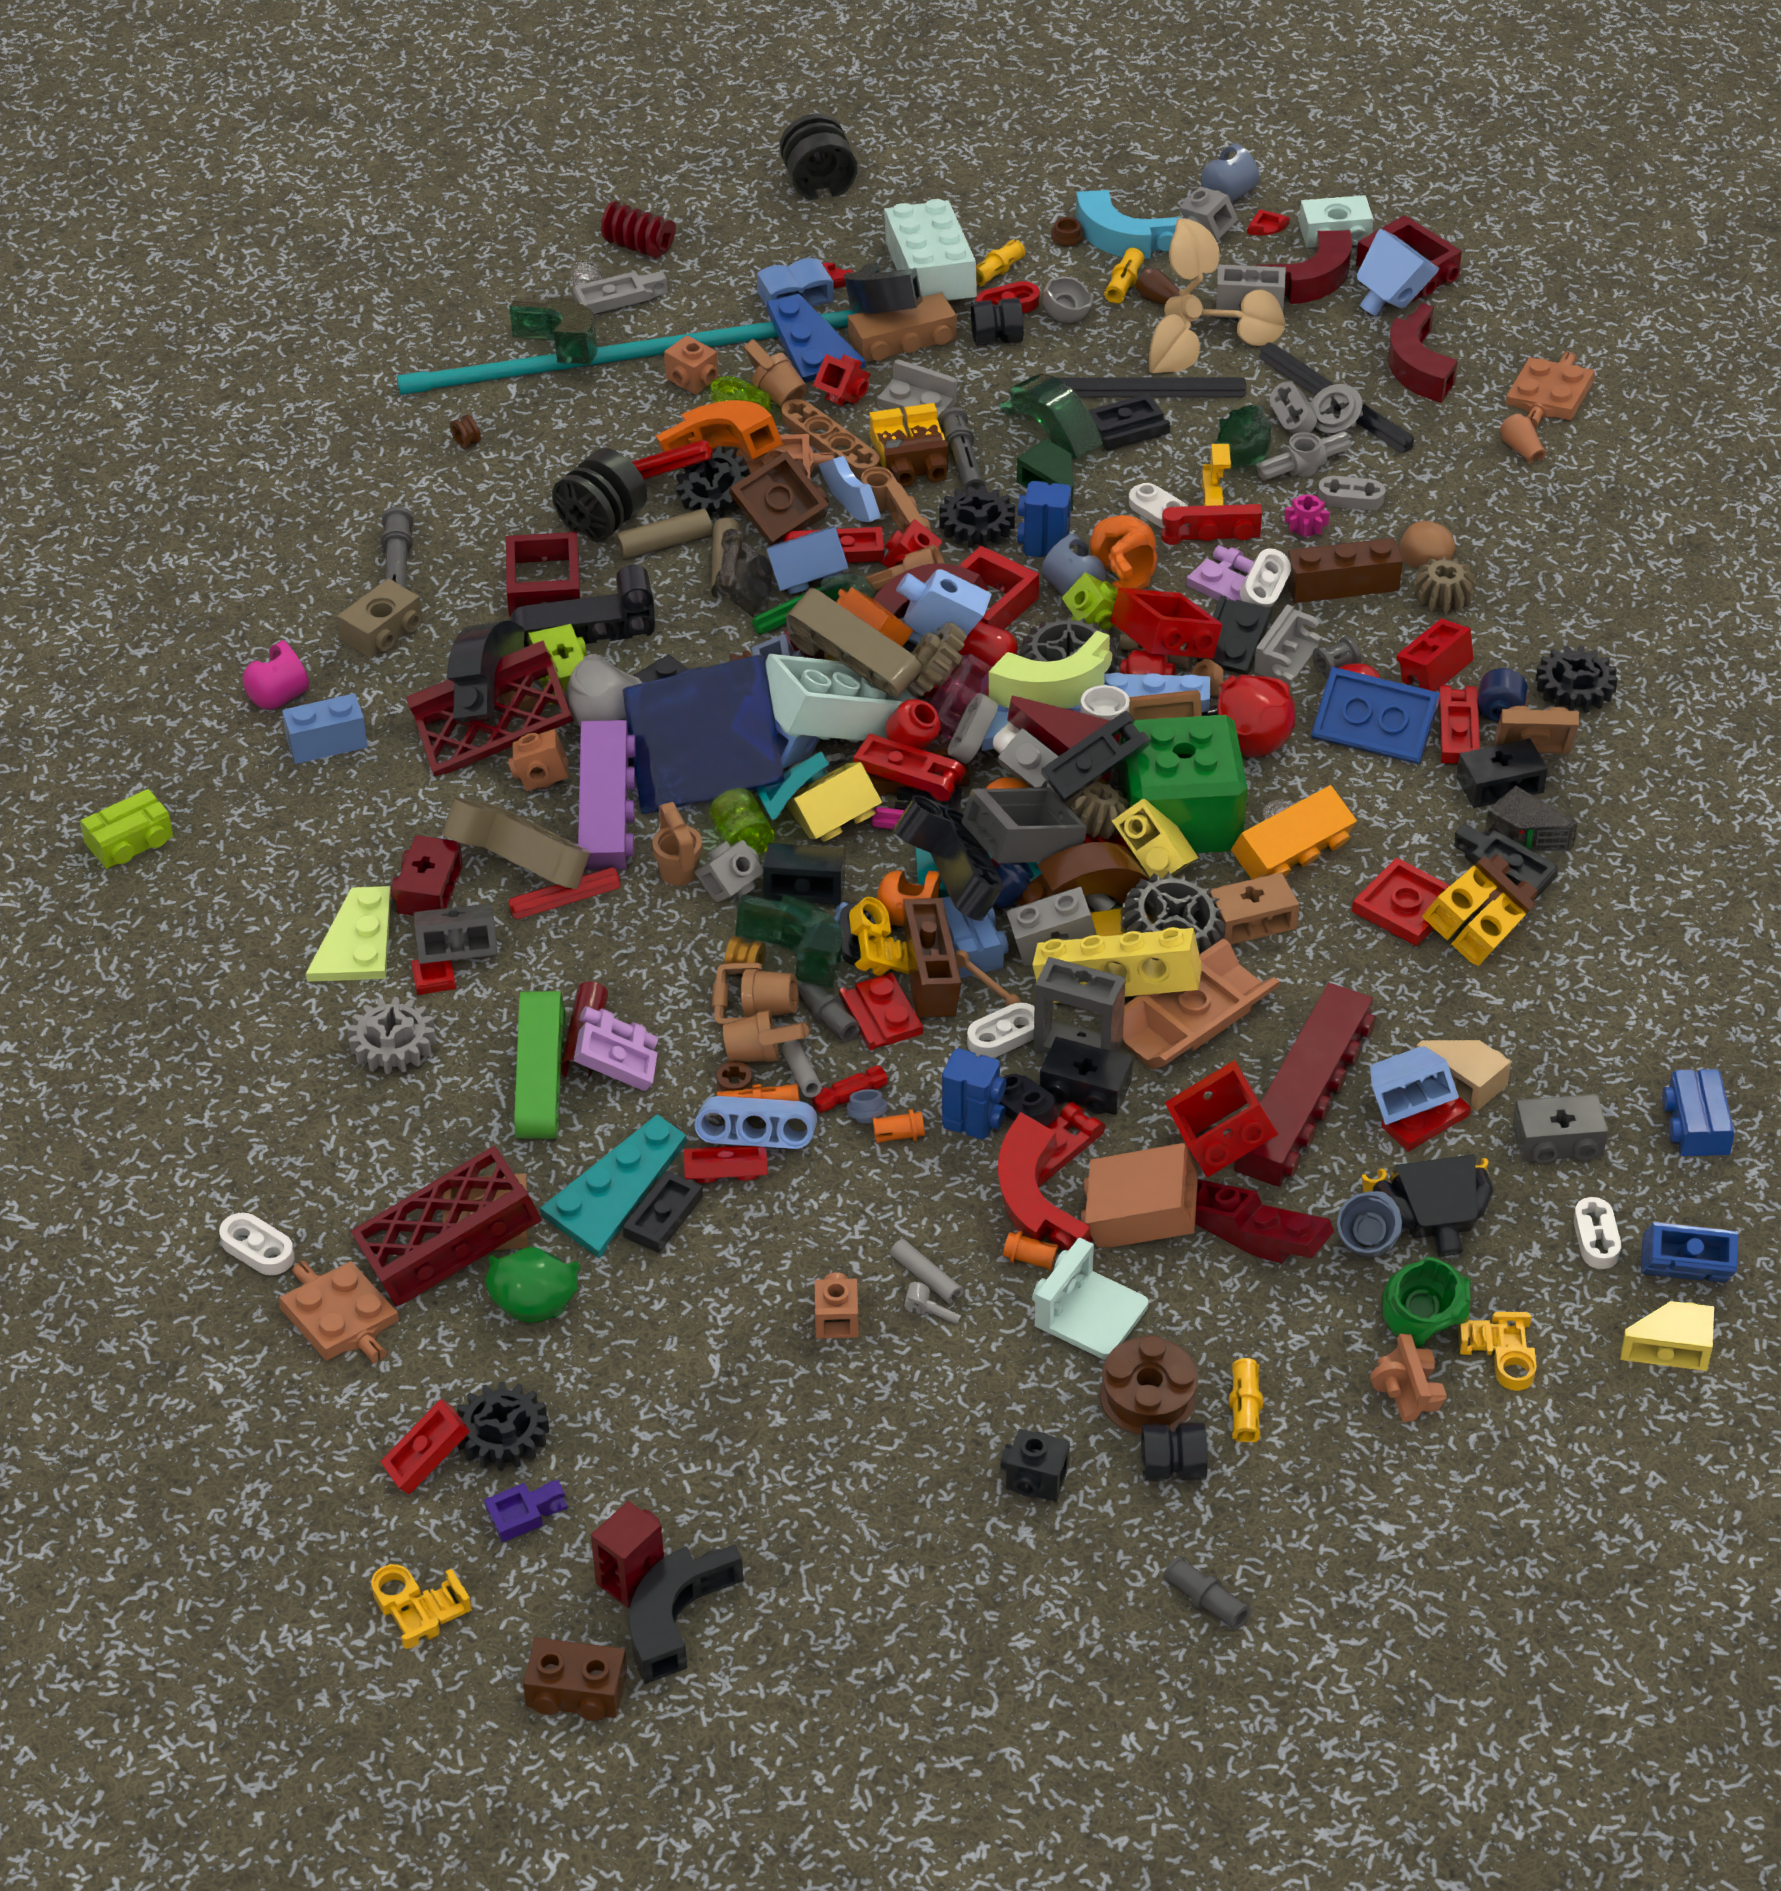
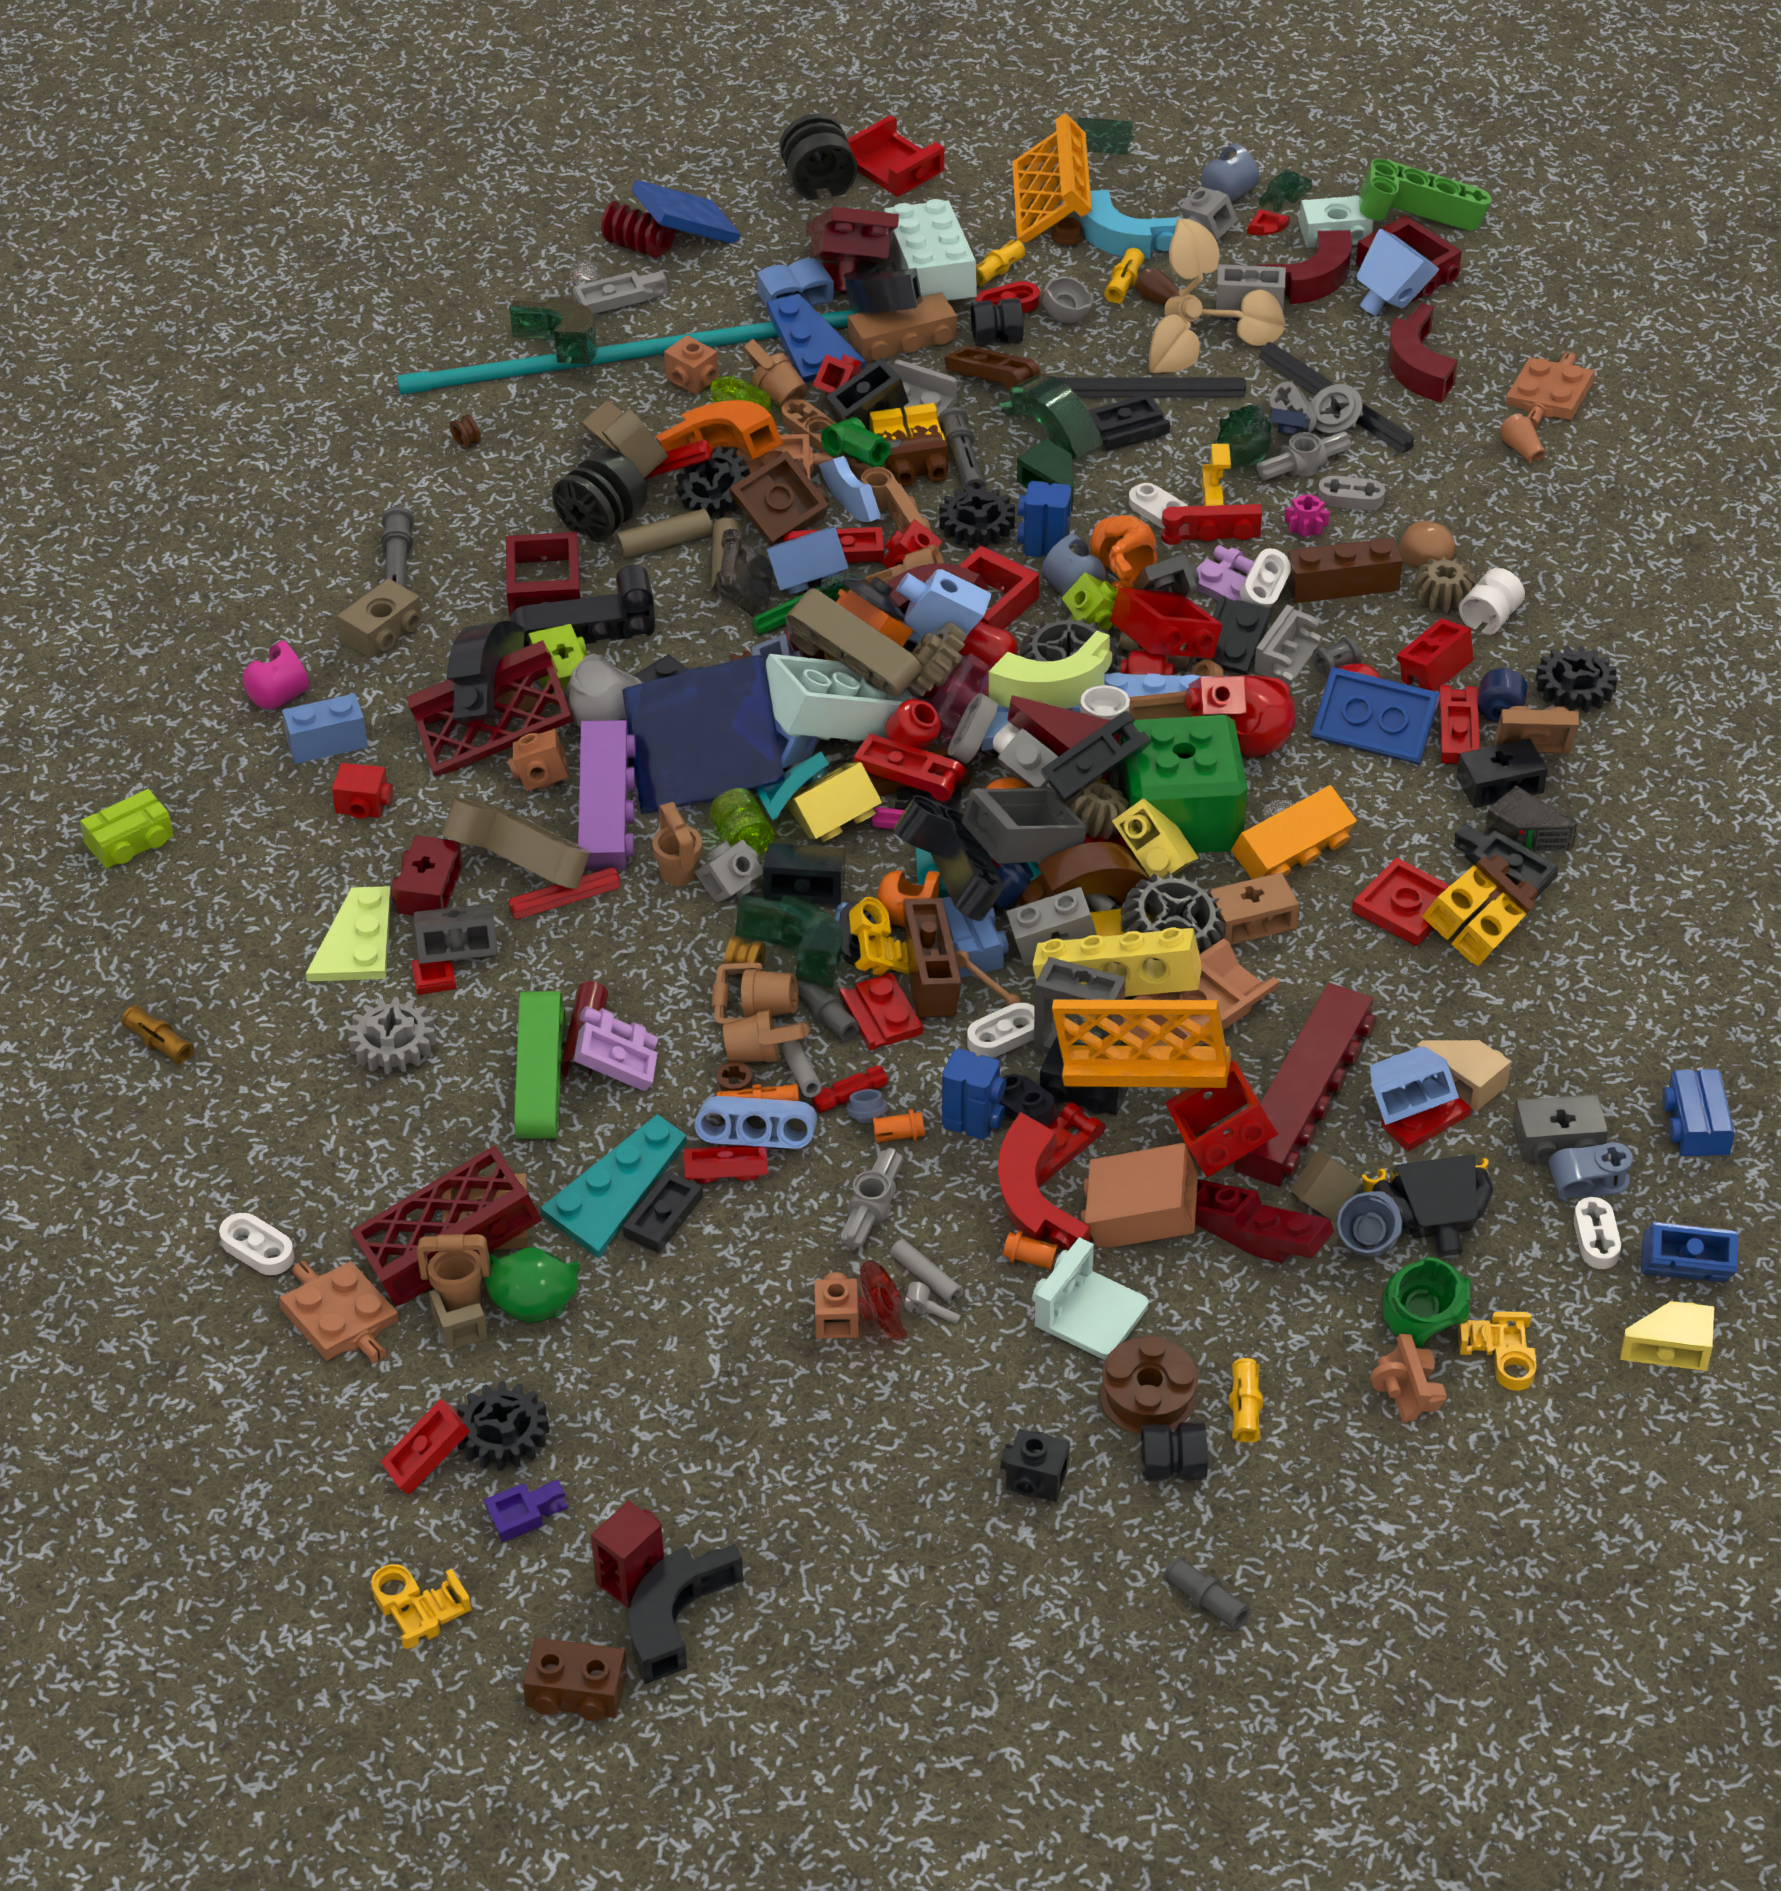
(141, 1023): none -> pearl gold pin
(361, 790): none -> red brick
(455, 1268): none -> medium nougat piece
(460, 1325): none -> dark tan panel
(625, 435): none -> dark tan beam
(685, 212): none -> blue tile
(851, 238): none -> dark red brick
(853, 440): none -> green piece
(869, 391): none -> black brick
(871, 1198): none -> light grey axle
(876, 593): none -> black dish
(881, 1299): none -> clear red dish
(893, 160): none -> red panel
(991, 365): none -> reddish brown plate
(1071, 173): none -> light orange fence
(1106, 135): none -> clear green piece
(1141, 1062): none -> light orange fence
(1171, 572): none -> dark grey bracket
(1217, 696): none -> brick
(1285, 187): none -> clear green plate
(1289, 421): none -> dark blue plate
(1325, 1185): none -> dark tan panel
(1421, 194): none -> bright green beam
(1492, 600): none -> white wheel
(1587, 1172): none -> sand blue piece

